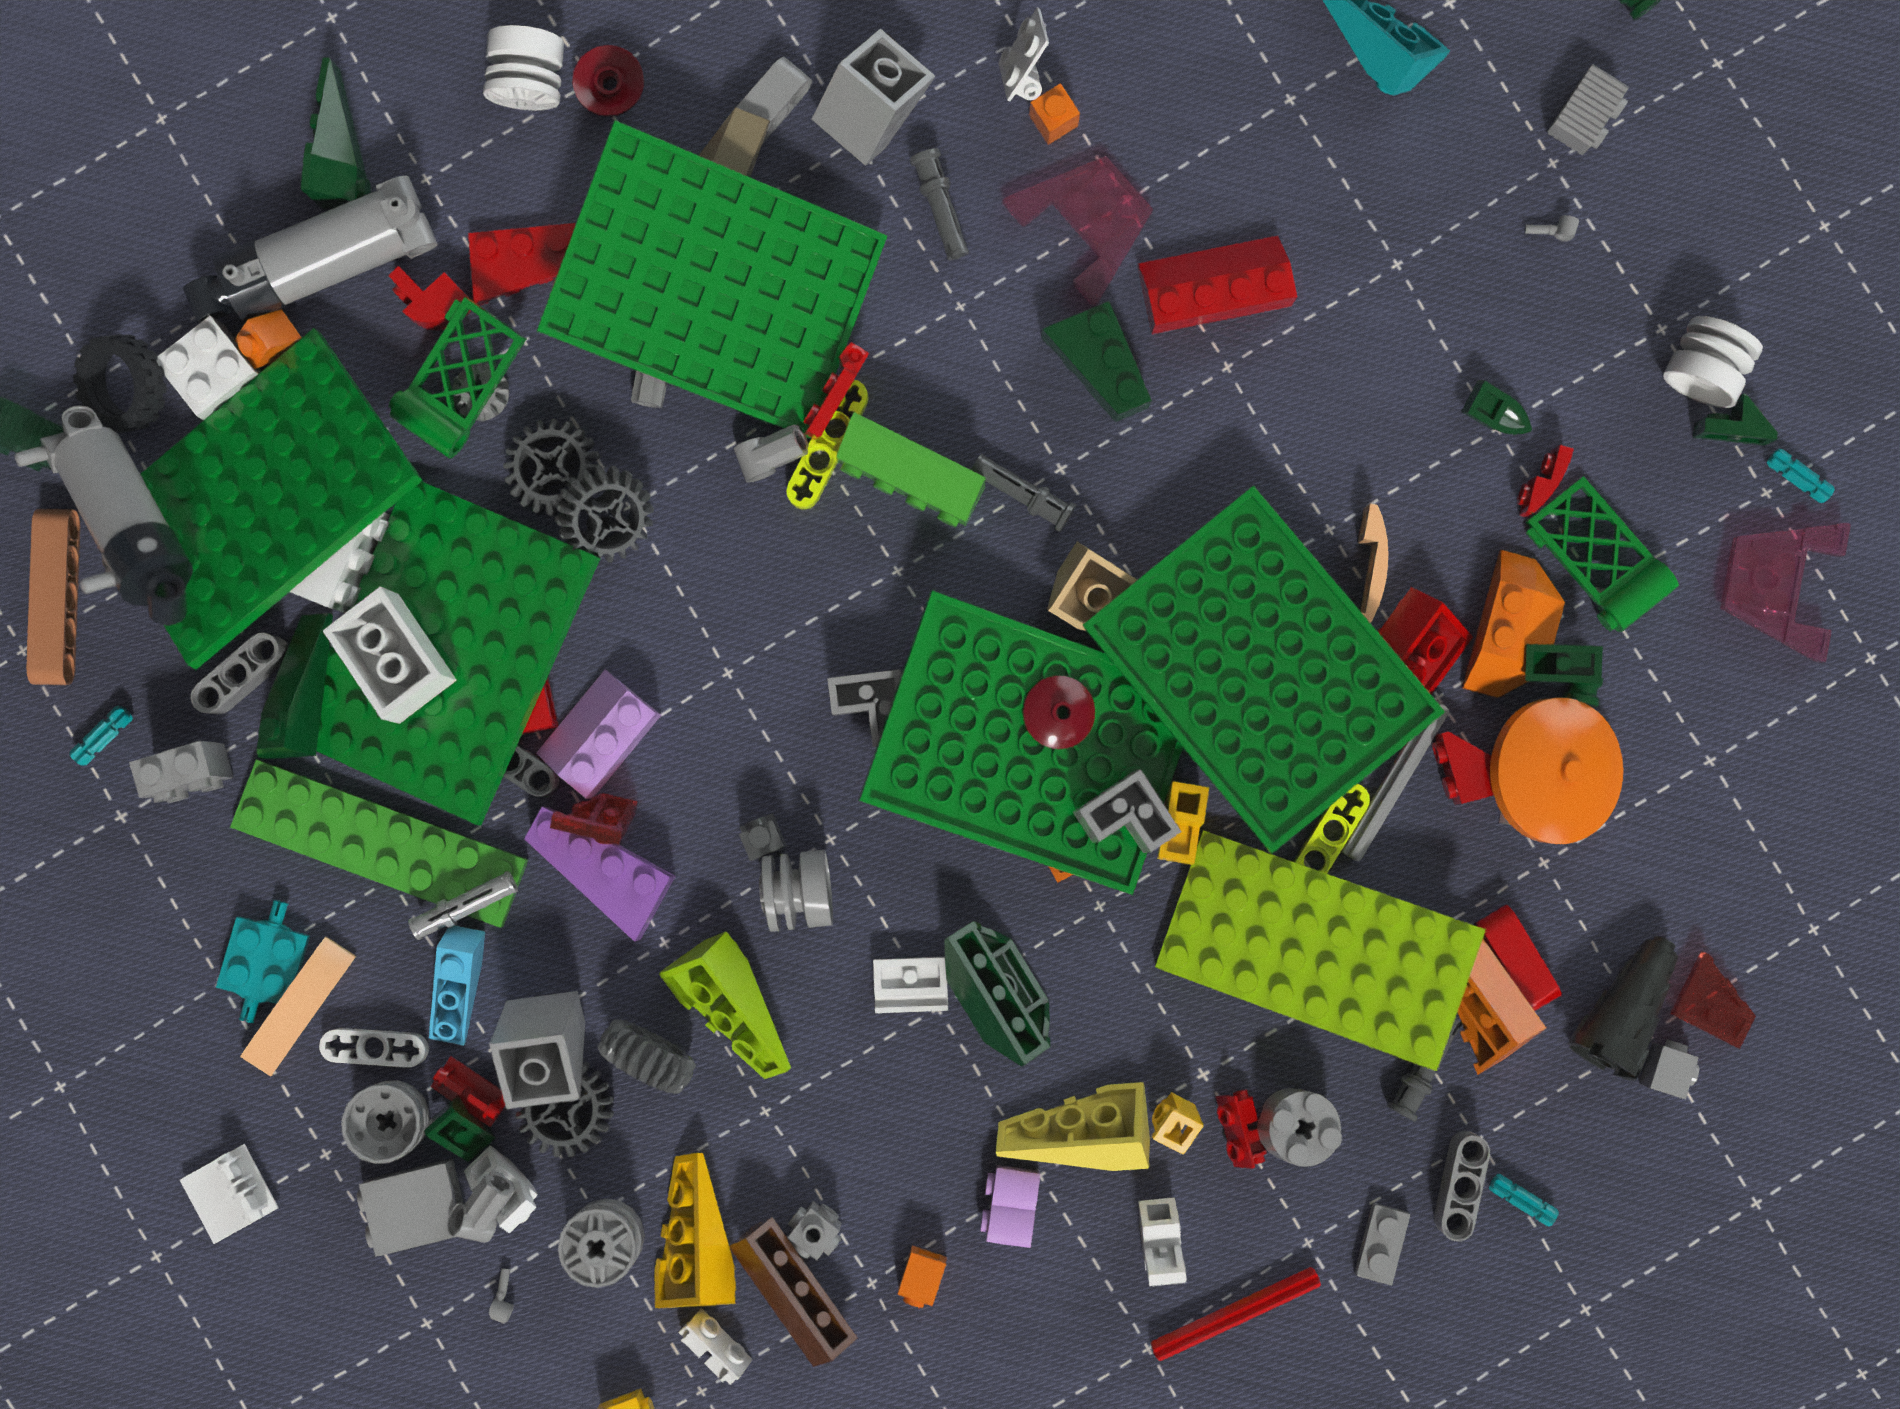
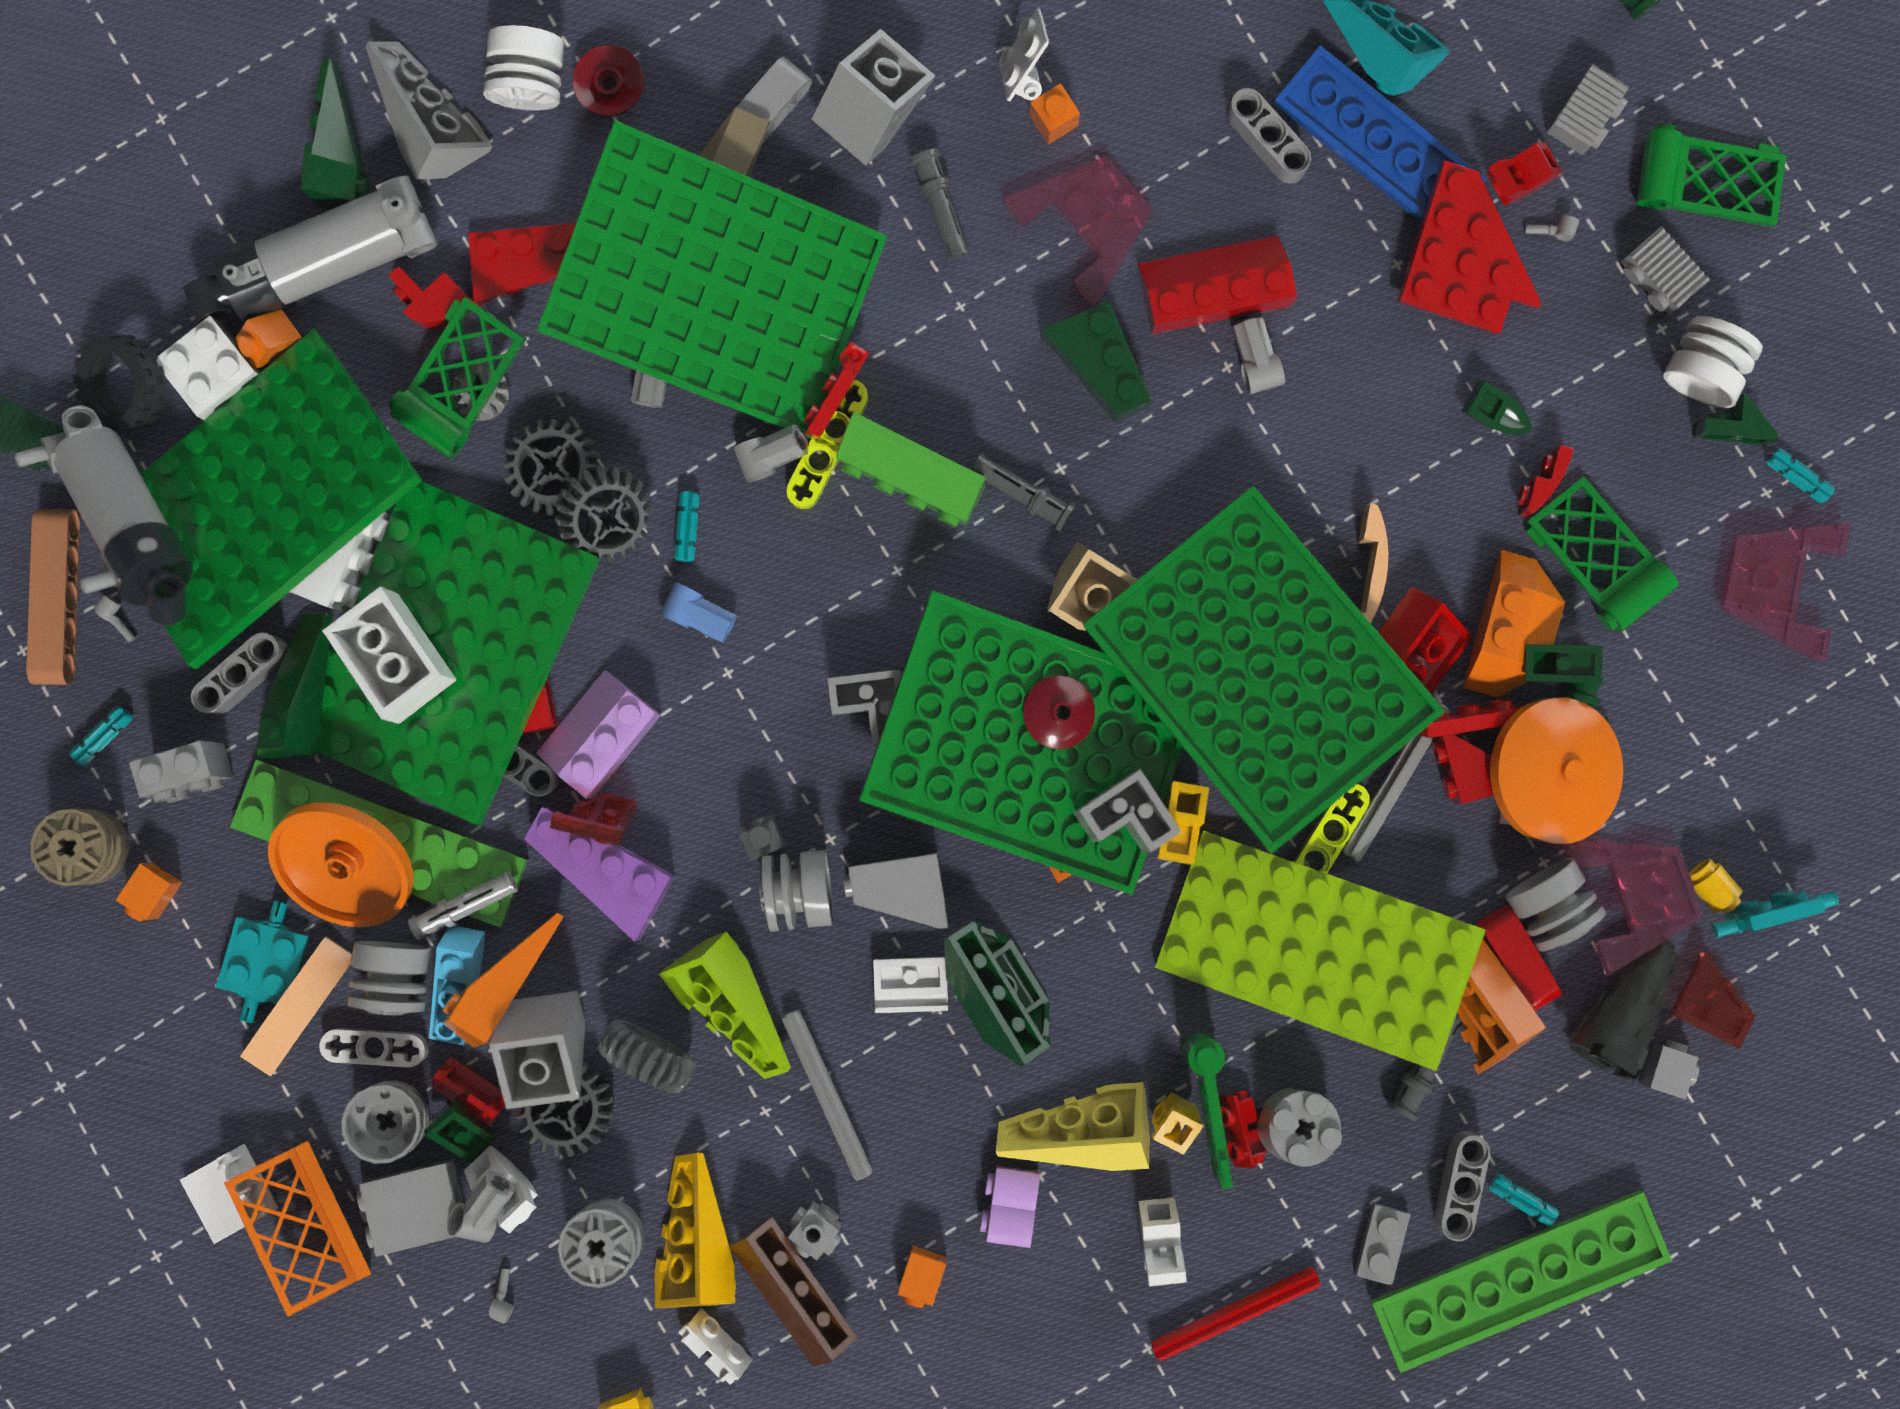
(99, 850): none -> dark tan wheel
(106, 609): none -> light grey hand
(148, 892): none -> orange brick
(328, 1213): none -> orange fence
(340, 864): none -> orange dish
(389, 977): none -> light grey wheel
(426, 125): none -> light grey wedge
(484, 1002): none -> orange wedge
(686, 526): none -> teal axle
(690, 609): none -> medium blue piece
(827, 1095): none -> light grey axle
(900, 888): none -> light grey slope
(1206, 1060): none -> green piece
(1259, 365): none -> light grey piece
(1267, 118): none -> light grey beam
(1366, 131): none -> blue plate
(1464, 256): none -> red wing
(1471, 718): none -> red plate
(1520, 1281): none -> bright green plate
(1524, 173): none -> red brick
(1559, 911): none -> light grey wheel
(1652, 893): none -> clear pink wing
(1664, 271): none -> light grey brick
(1667, 163): none -> green piece
(1715, 886): none -> yellow brick
(1783, 908): none -> teal plate

